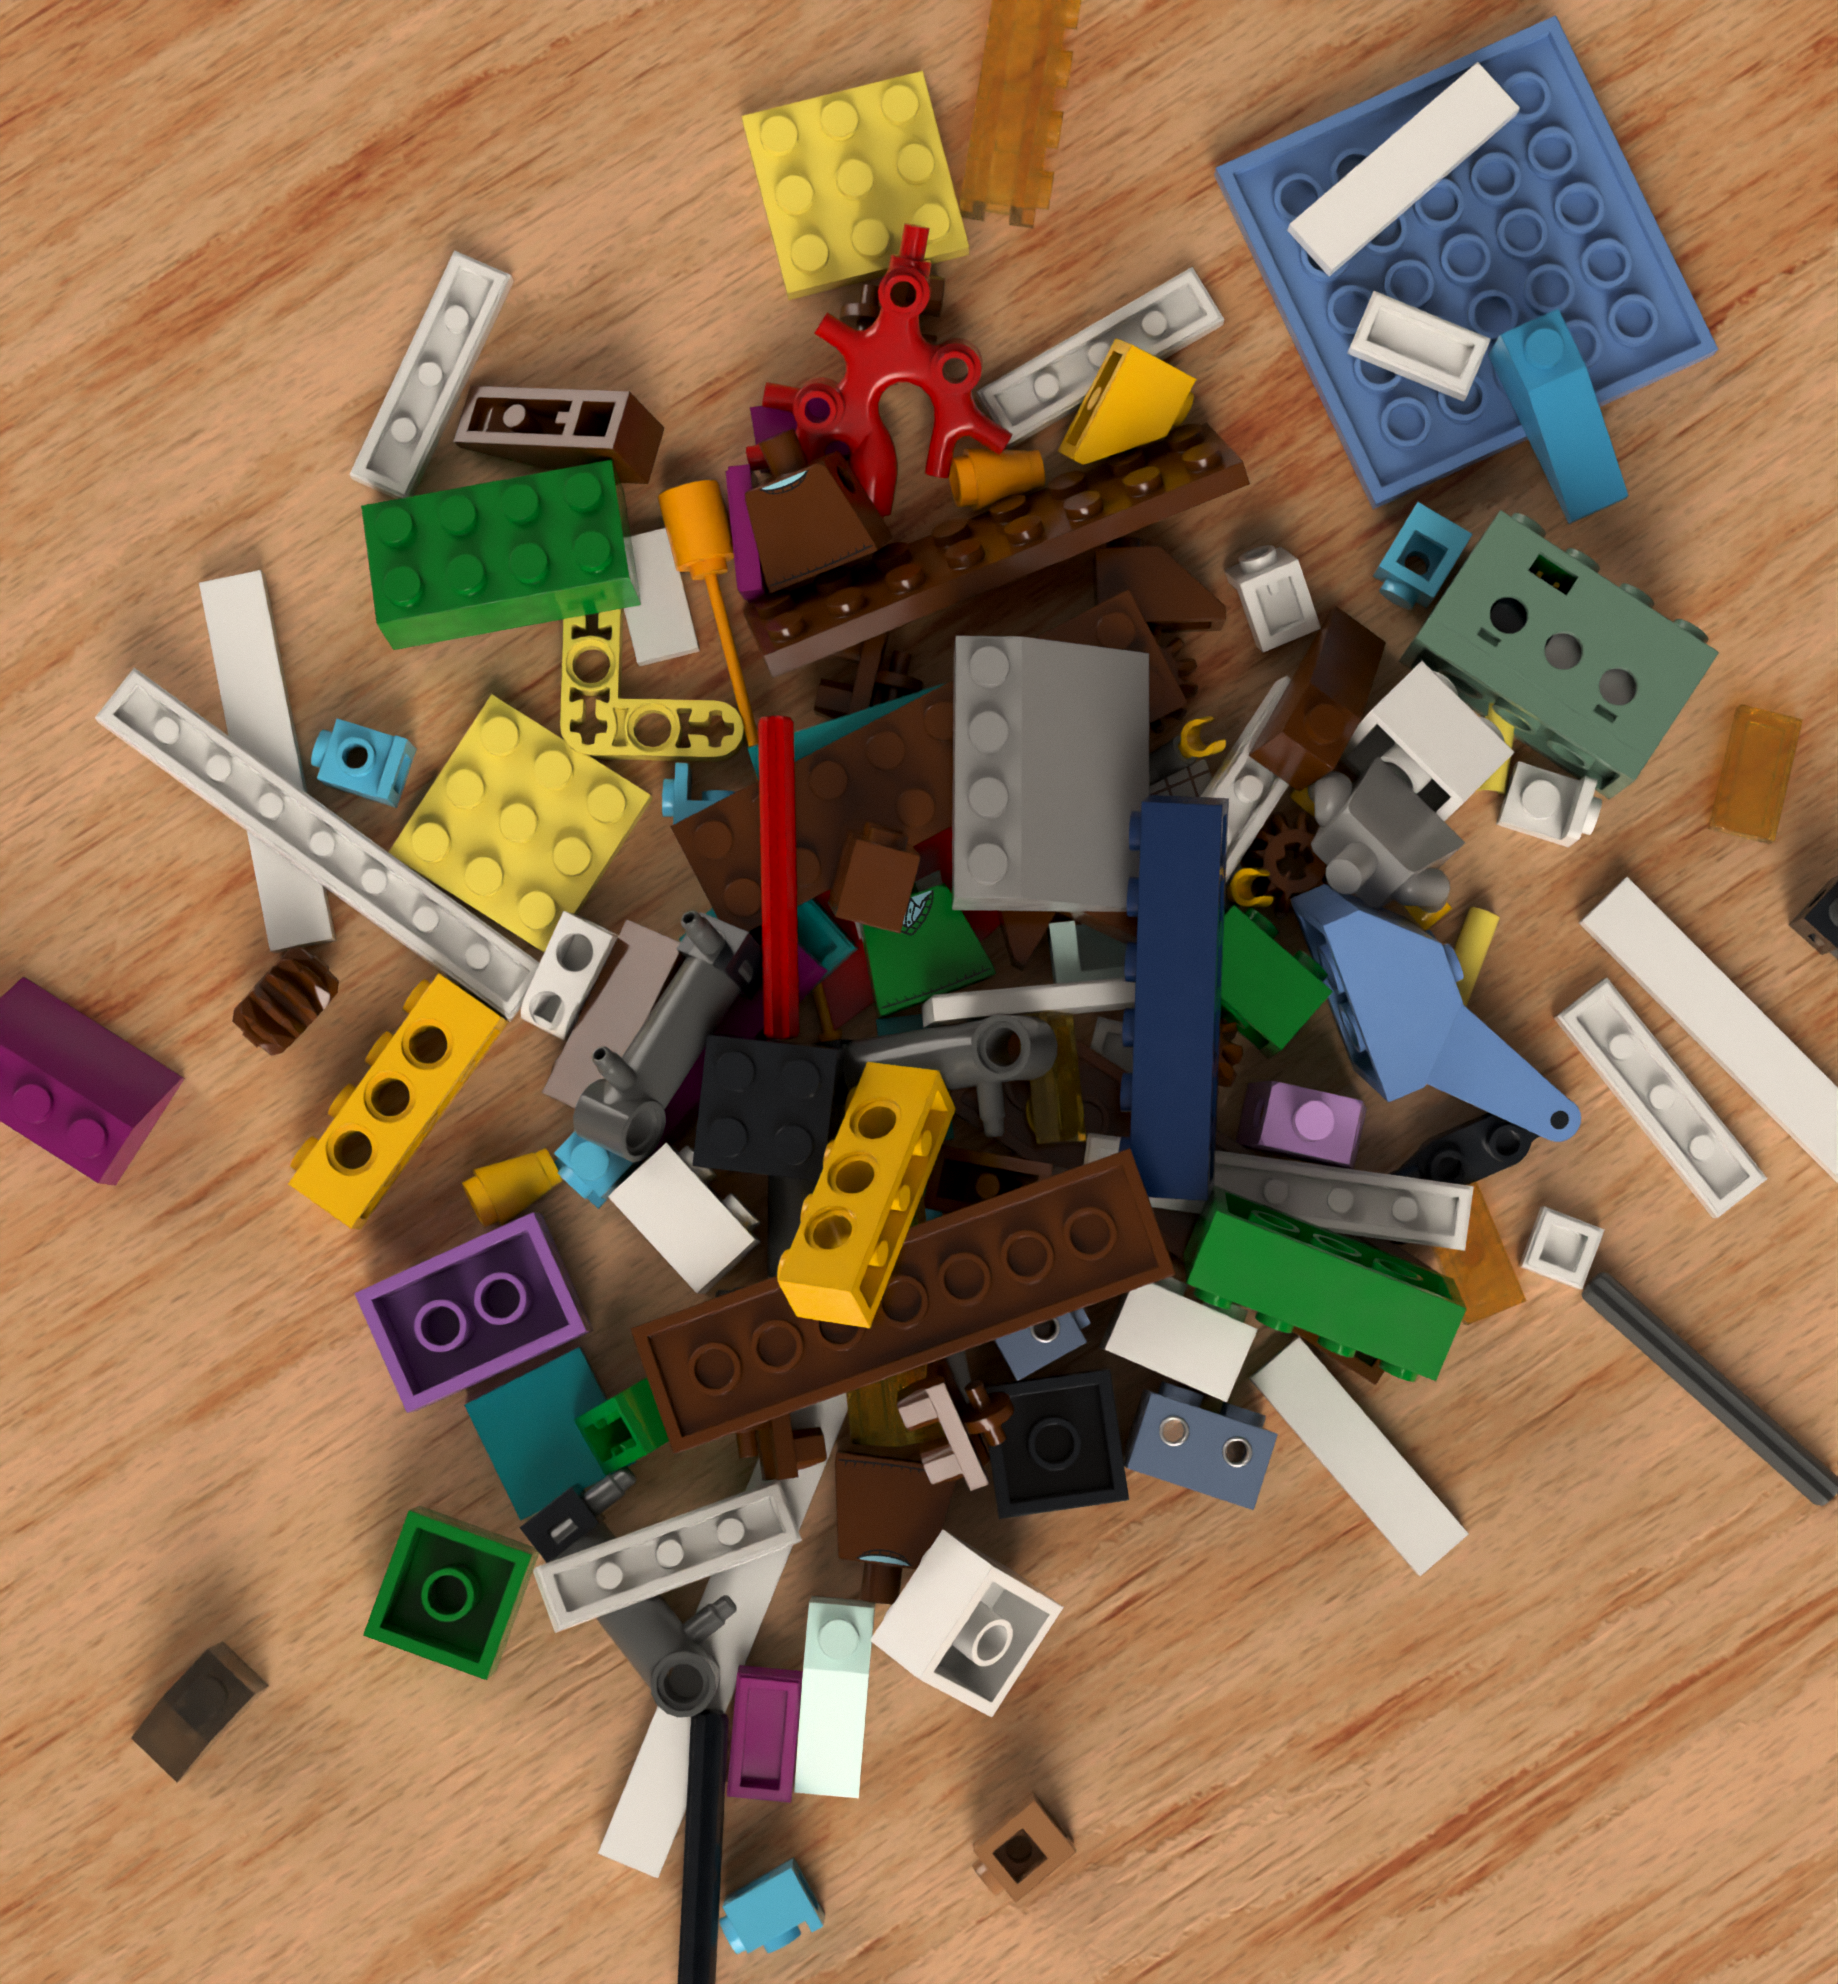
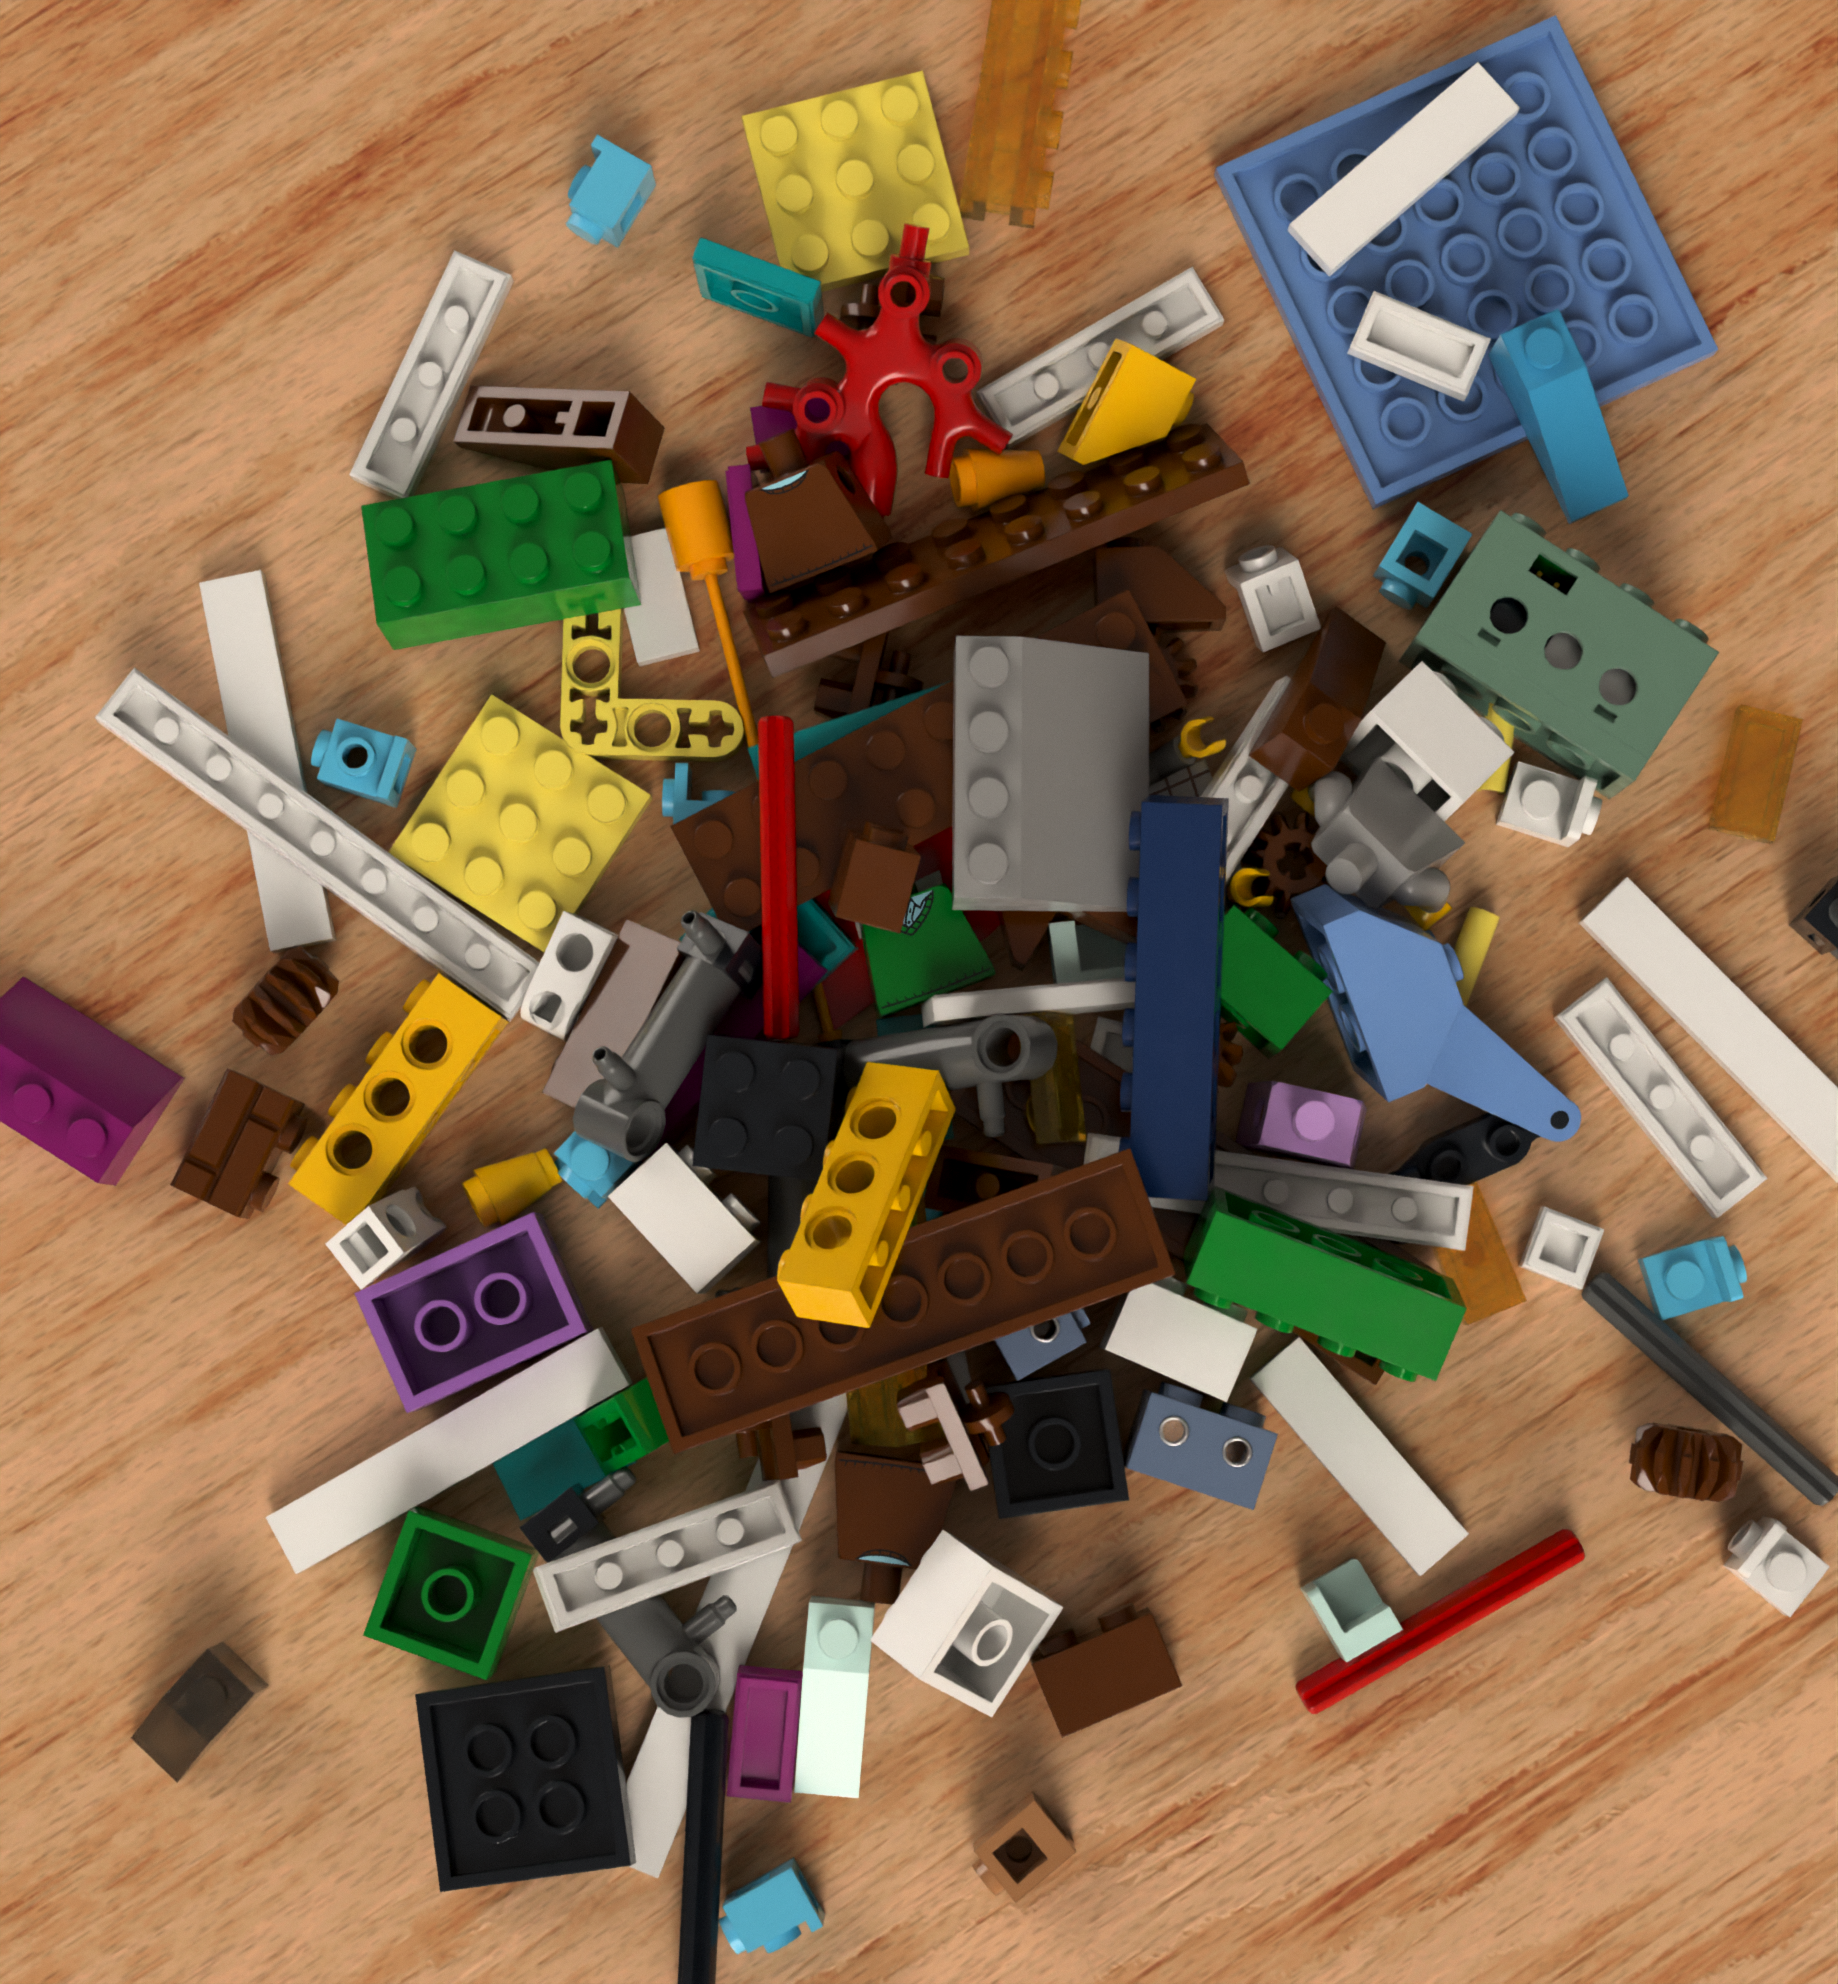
(240, 1145): none -> reddish brown brick
(385, 1236): none -> white leg
(449, 1450): none -> white tile
(525, 1778): none -> black plate
(608, 194): none -> medium azure brick
(758, 287): none -> teal tile
(1104, 1669): none -> reddish brown brick
(1350, 1609): none -> light aqua panel
(1443, 1620): none -> red axle
(1686, 1462): none -> reddish brown gear
(1693, 1276): none -> medium azure bracket
(1774, 1564): none -> white bracket

